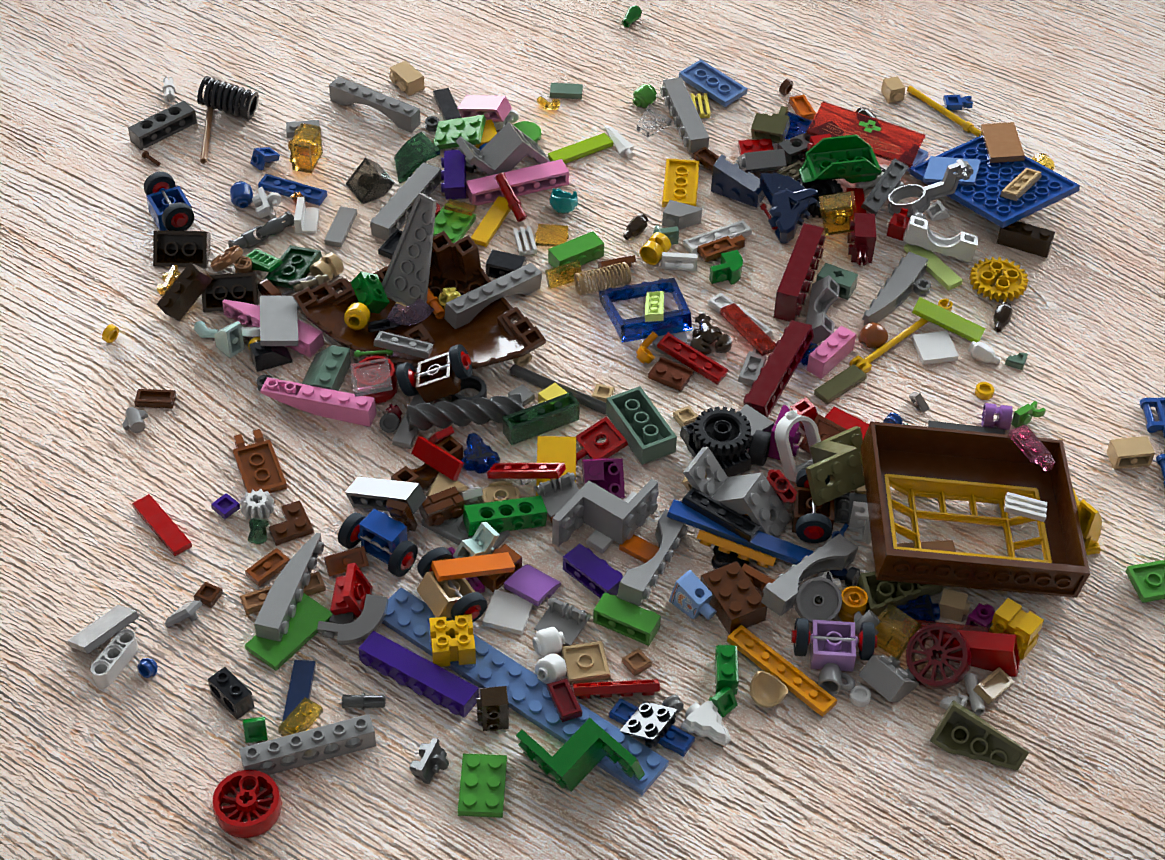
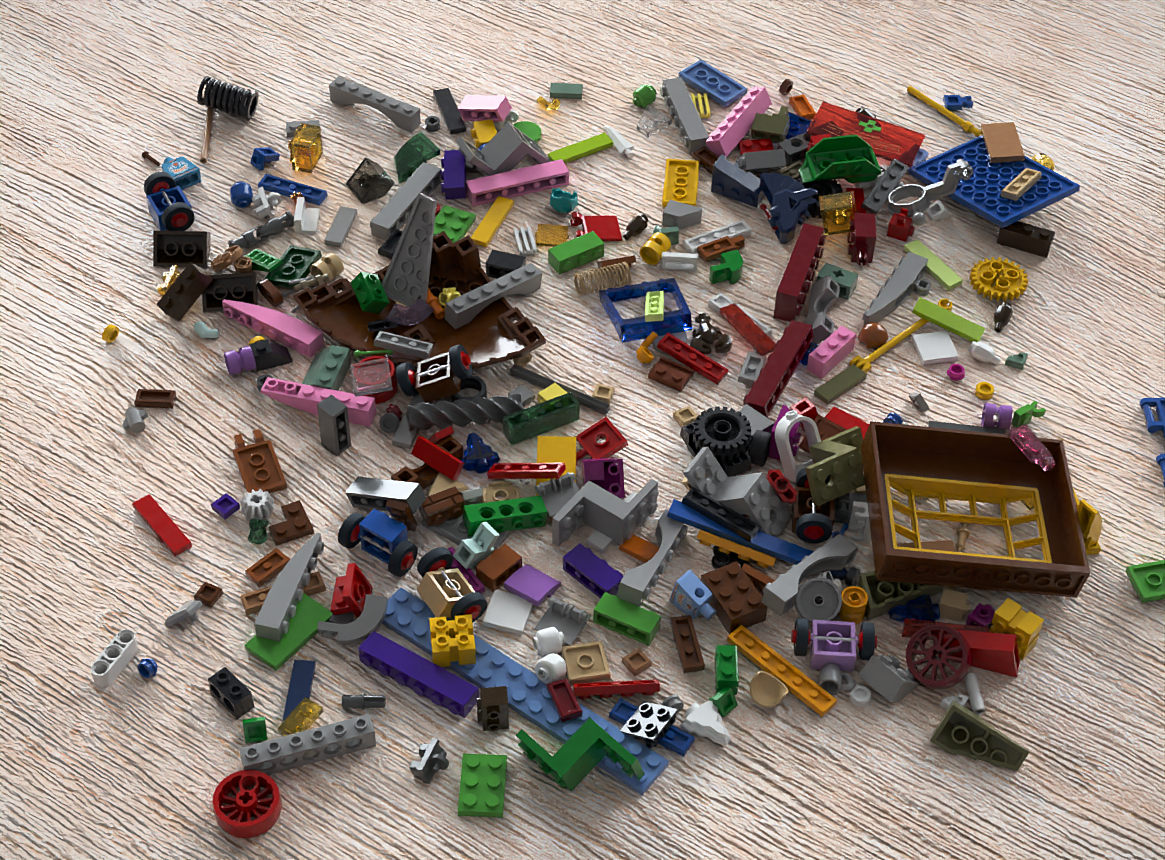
(103, 629): tile -> none
(162, 125): dark grey brick -> none
(168, 89): white pin -> none
(182, 171): none -> dark azure torso
(230, 339): light aqua slope -> none
(240, 360): none -> medium lavender wheel
(251, 331): white tile -> none
(278, 321): light grey tile -> none
(334, 425): none -> dark grey brick
(338, 562): dark orange plate -> none
(357, 316): yellow head -> none
(407, 78): tan brick -> none
(460, 207): clear yellow piece -> none
(468, 128): bright green plate -> none
(472, 566): orange tile -> none
(513, 203): red pin -> none
(562, 274): clear yellow plate -> none
(604, 226): none -> red flag
(632, 15): green cone -> none
(641, 425): sand green brick -> none
(687, 644): none -> reddish brown plate
(738, 121): none -> bright pink brick
(869, 616): light grey piece -> none
(893, 89): tan brick -> none
(895, 630): clear yellow plate -> none
(938, 165): medium blue piece -> none
(956, 372): none -> dark pink plate
(960, 246): white arch -> none
(962, 534): none -> tan piece
(993, 685): tan tile -> none
(1026, 505): white tile -> none
(1130, 452): tan brick -> none

